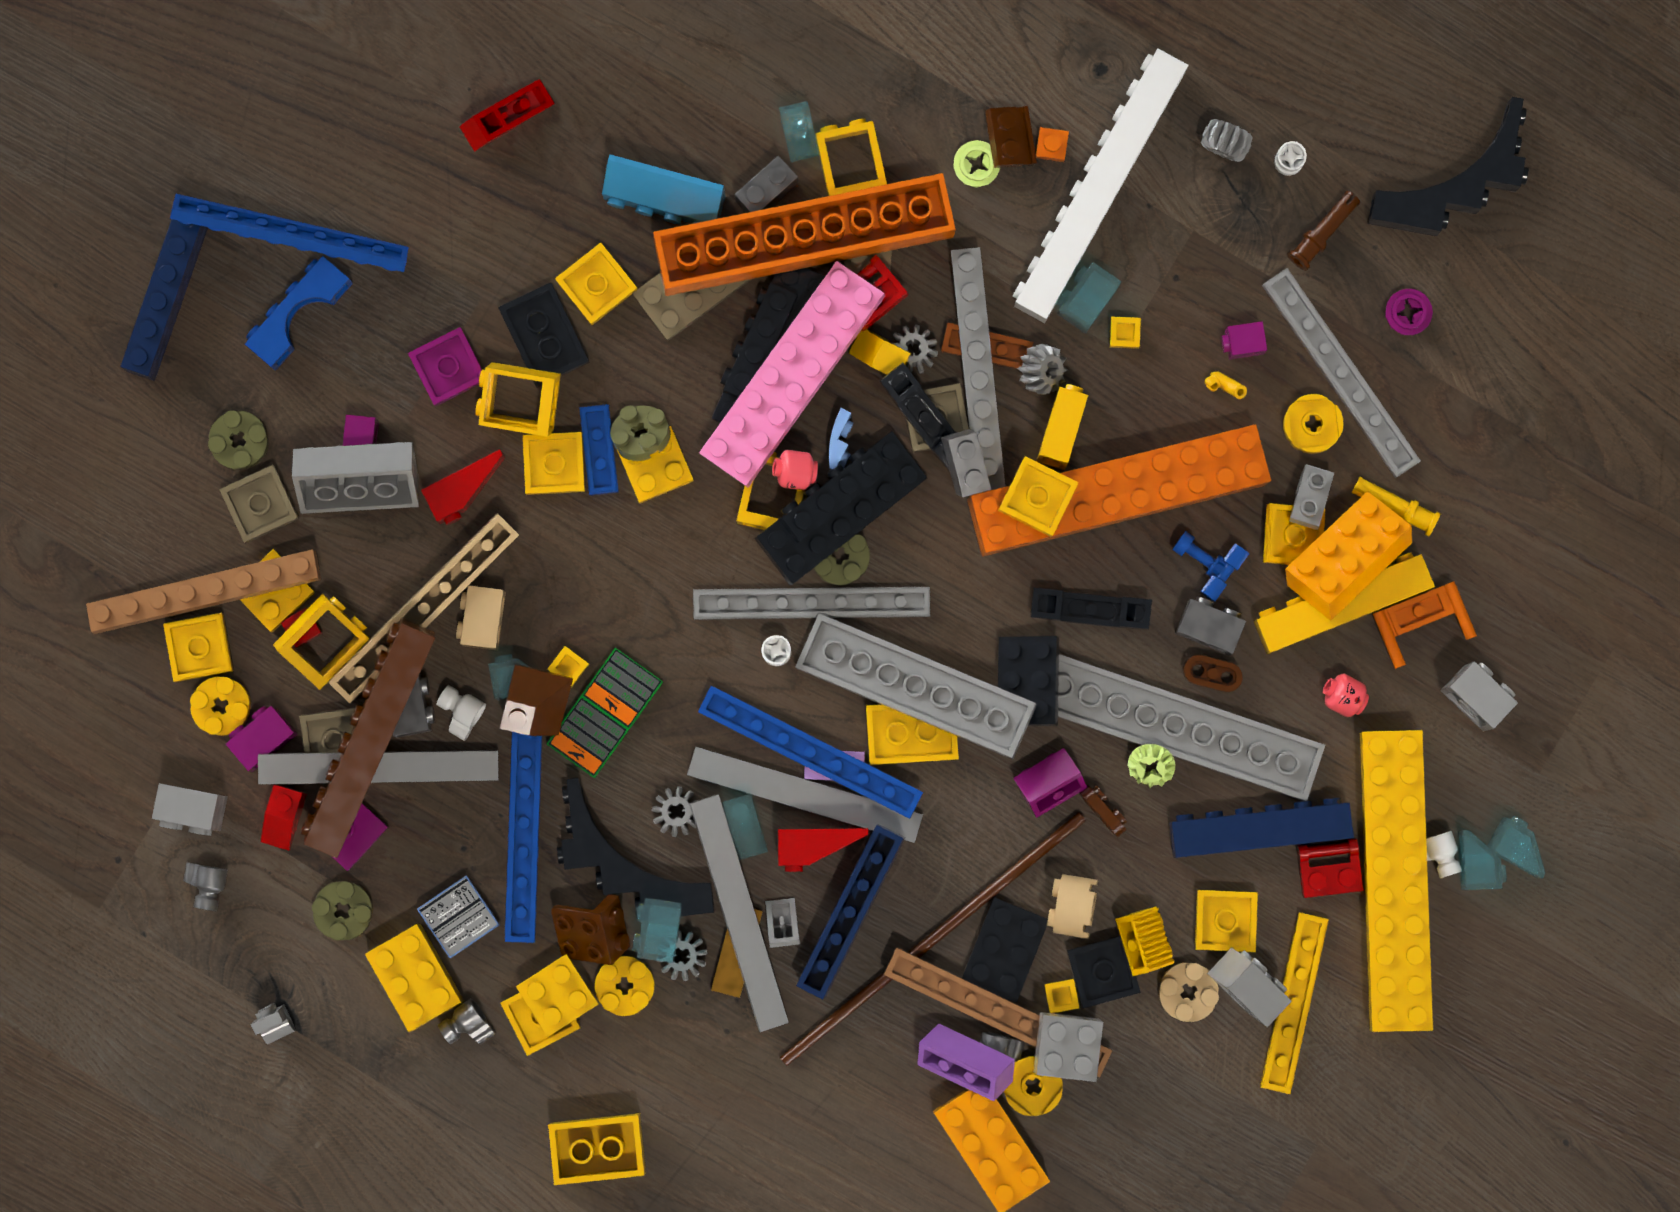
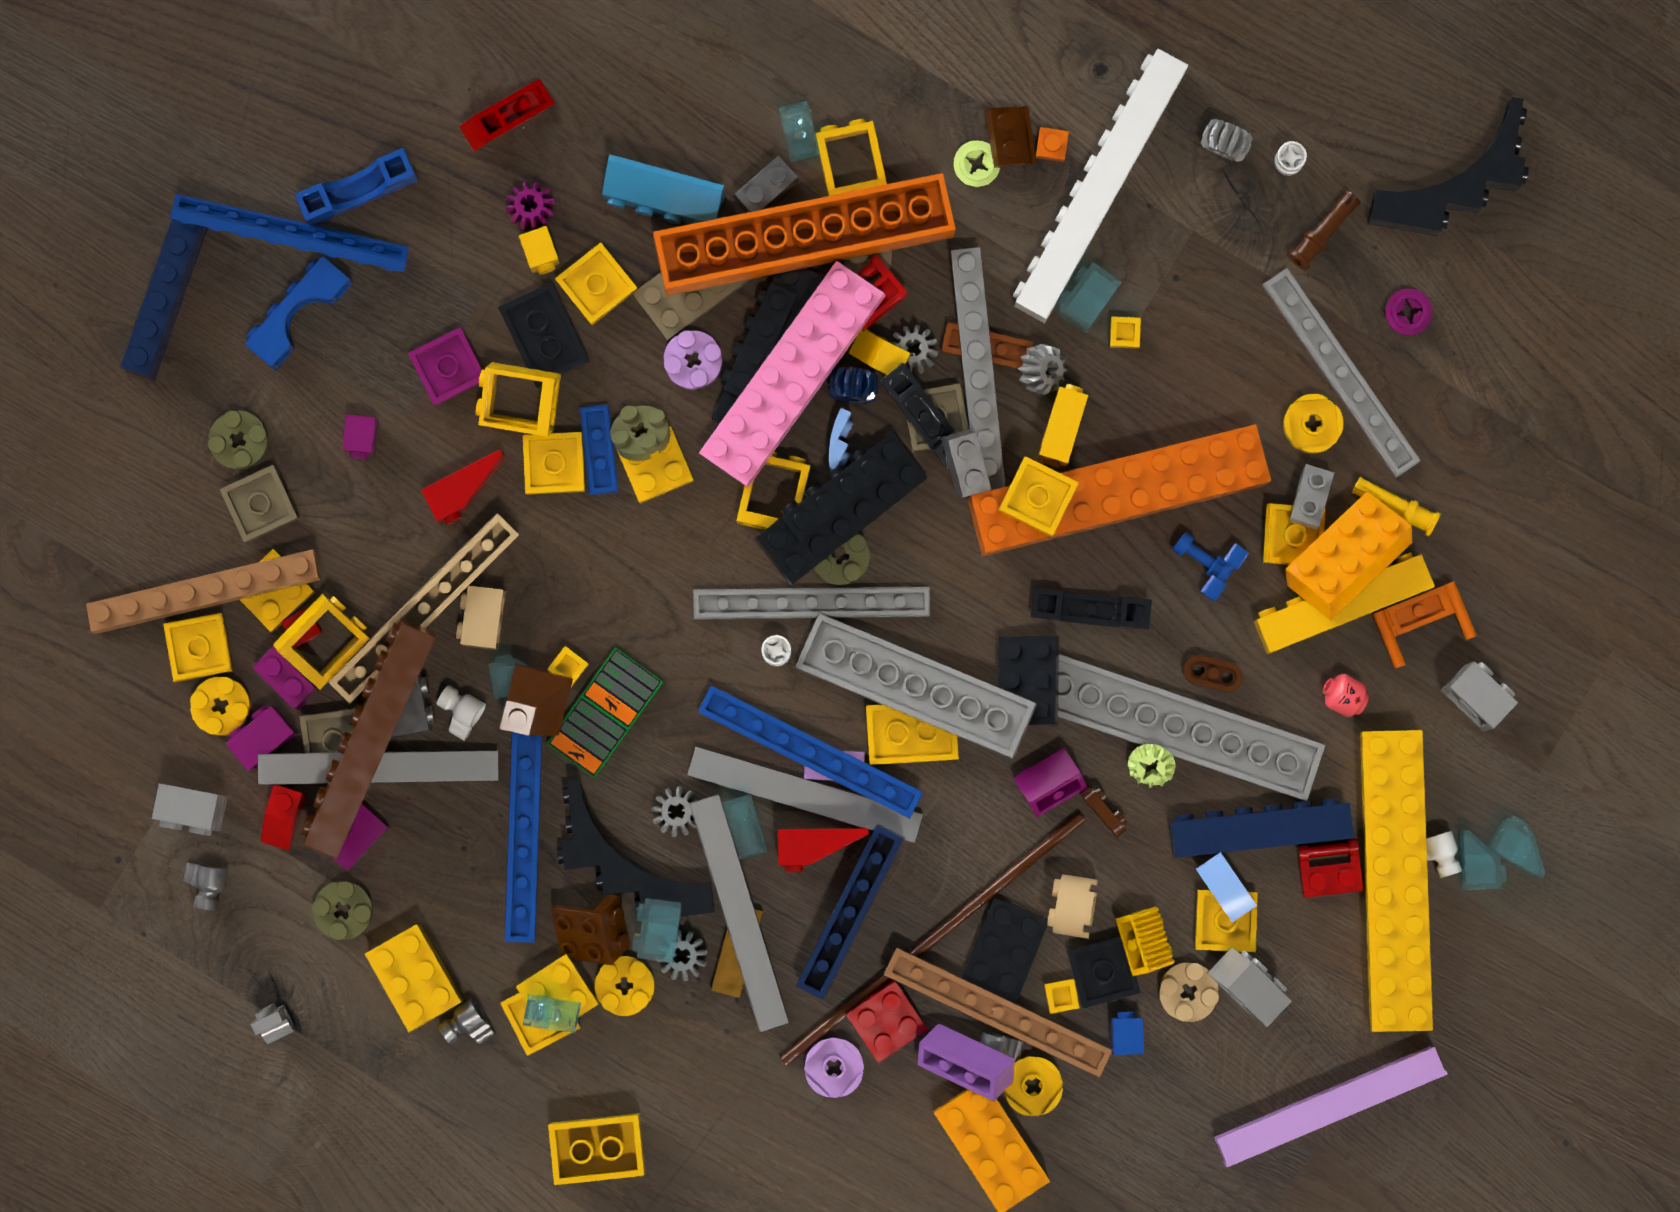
(285, 679): none -> magenta brick
(338, 197): none -> blue arch
(355, 477): light grey brick -> none
(458, 916): light grey tile -> none
(519, 210): none -> magenta gear
(539, 250): none -> yellow brick
(551, 1013): none -> clear light blue slope
(686, 344): none -> lavender plate
(782, 922): light grey slope -> none
(795, 469): coral head -> none
(834, 1050): none -> lavender plate
(853, 385): none -> dark blue gear
(886, 1021): none -> red plate
(1068, 1047): light grey brick -> none
(1127, 1034): none -> blue brick
(1211, 626): flat silver brick -> none
(1226, 887): none -> light blue slope
(1227, 384): yellow arm -> none
(1244, 340): magenta brick -> none
(1291, 1022): yellow tile -> none
(1329, 1106): none -> lavender tile

